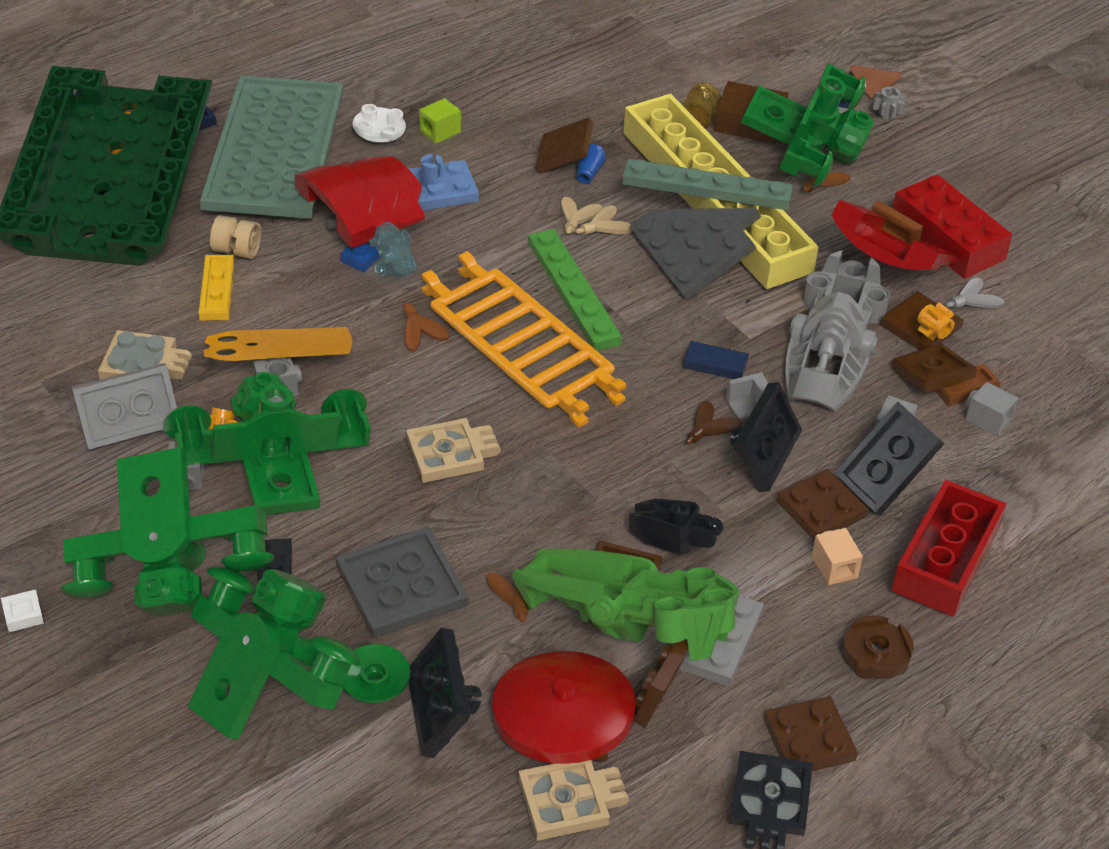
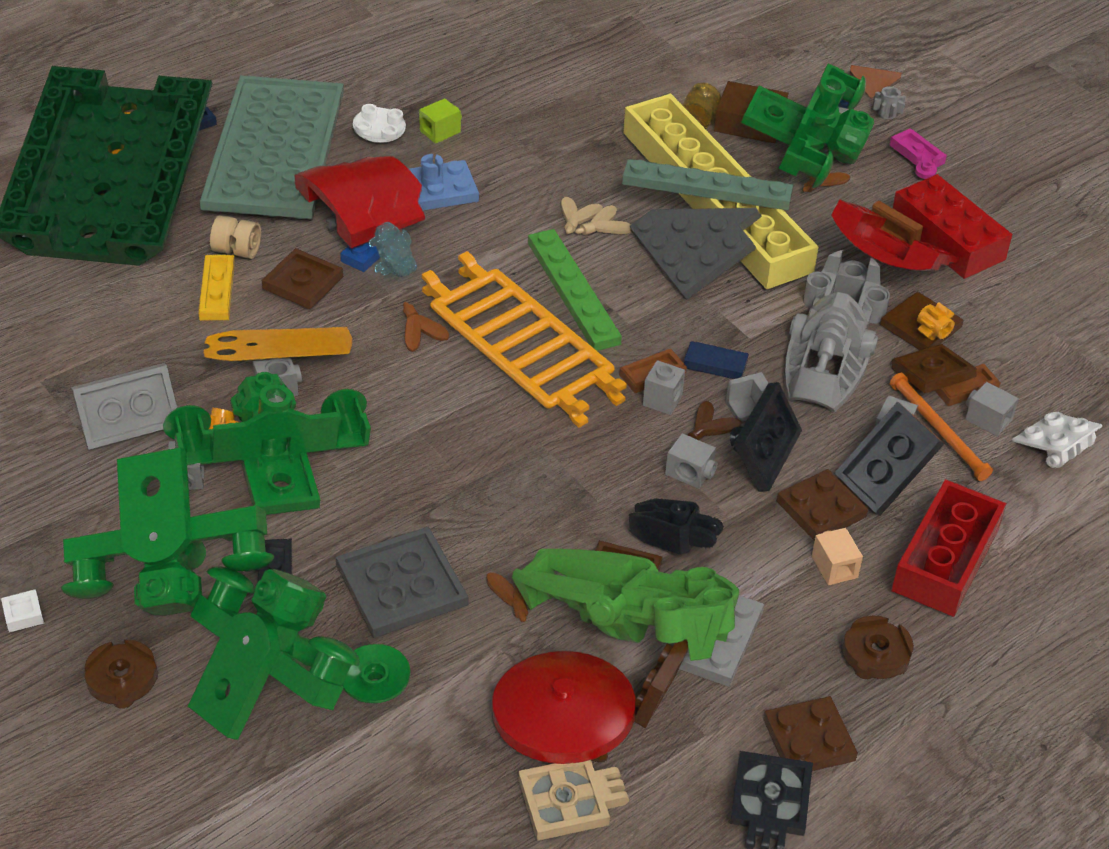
(122, 689): none -> reddish brown plate
(137, 351): piece -> none
(302, 278): none -> reddish brown plate
(439, 693): black plate -> none
(451, 448): tan piece -> none
(564, 145): reddish brown tile -> none
(591, 164): blue cone -> none
(636, 372): none -> dark orange tile
(663, 387): none -> light grey brick
(691, 461): none -> light grey brick
(919, 152): none -> dark pink hinge
(971, 297): light grey piece -> none
(981, 470): none -> orange bar
(1060, 436): none -> white hinge

